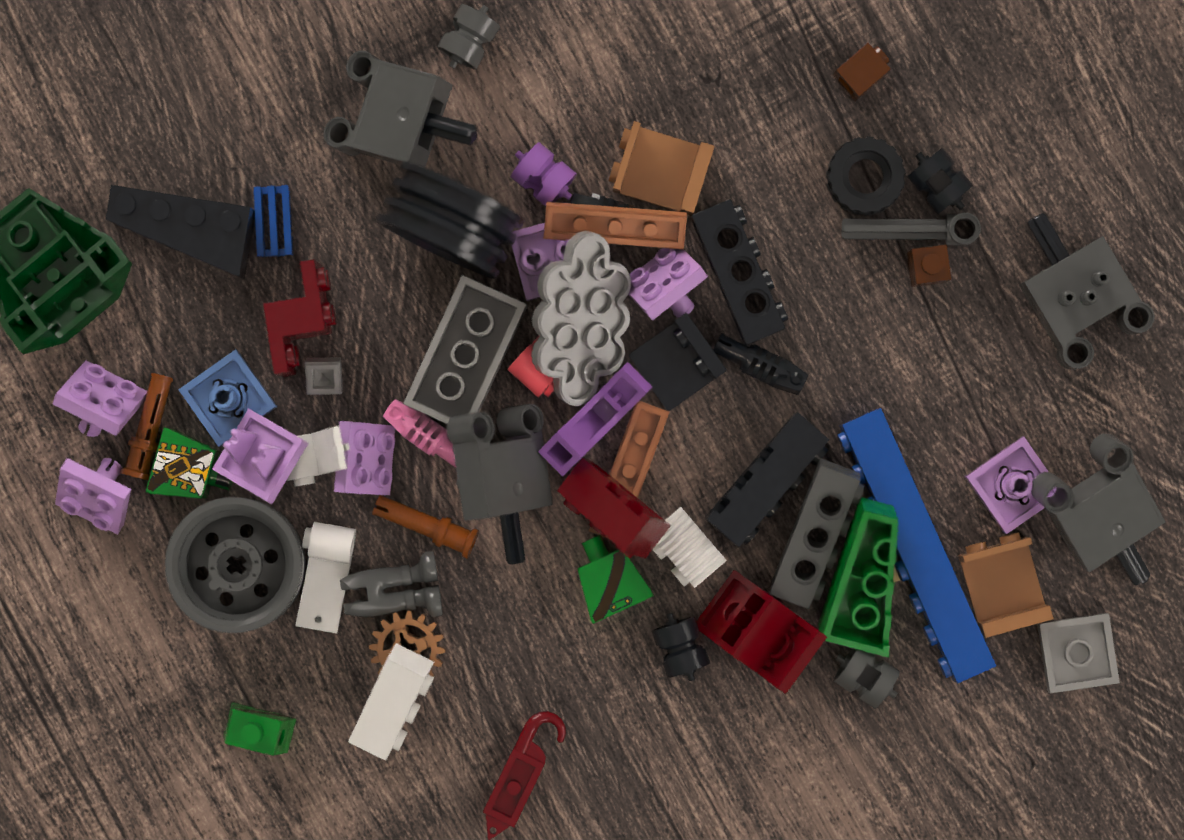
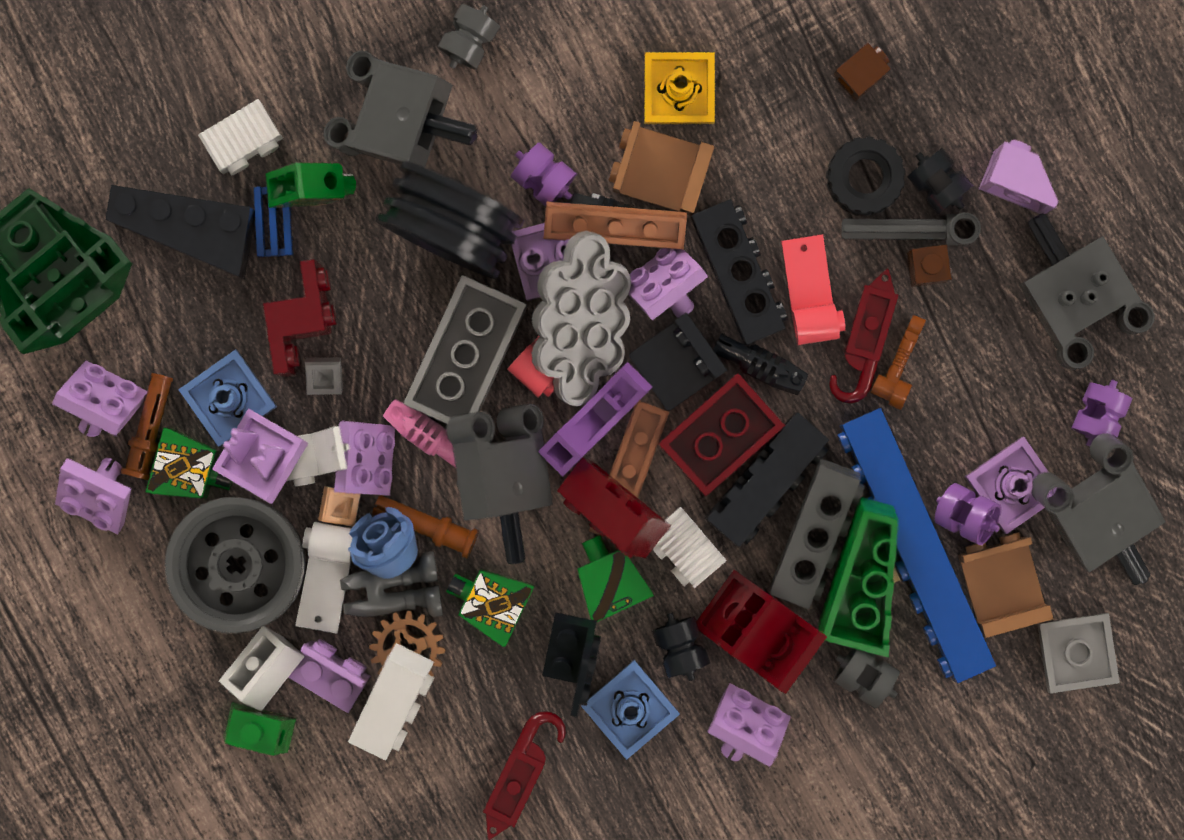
(241, 138): none -> white brick
(261, 668): none -> white brick
(308, 185): none -> green torso
(329, 675): none -> lavender bracket
(338, 507): none -> light nougat tile
(384, 543): none -> medium blue cone
(491, 602): none -> torso
(573, 655): none -> black bracket
(628, 735): none -> medium blue plate
(661, 70): none -> yellow plate
(721, 434): none -> dark red brick
(748, 726): none -> lavender plate
(810, 291): none -> coral door
(868, 336): none -> dark red plate
(890, 386): none -> dark orange brick
(973, 516): none -> medium lavender wheel
(1019, 178): none -> lavender slope
(1102, 411): none -> medium lavender wheel

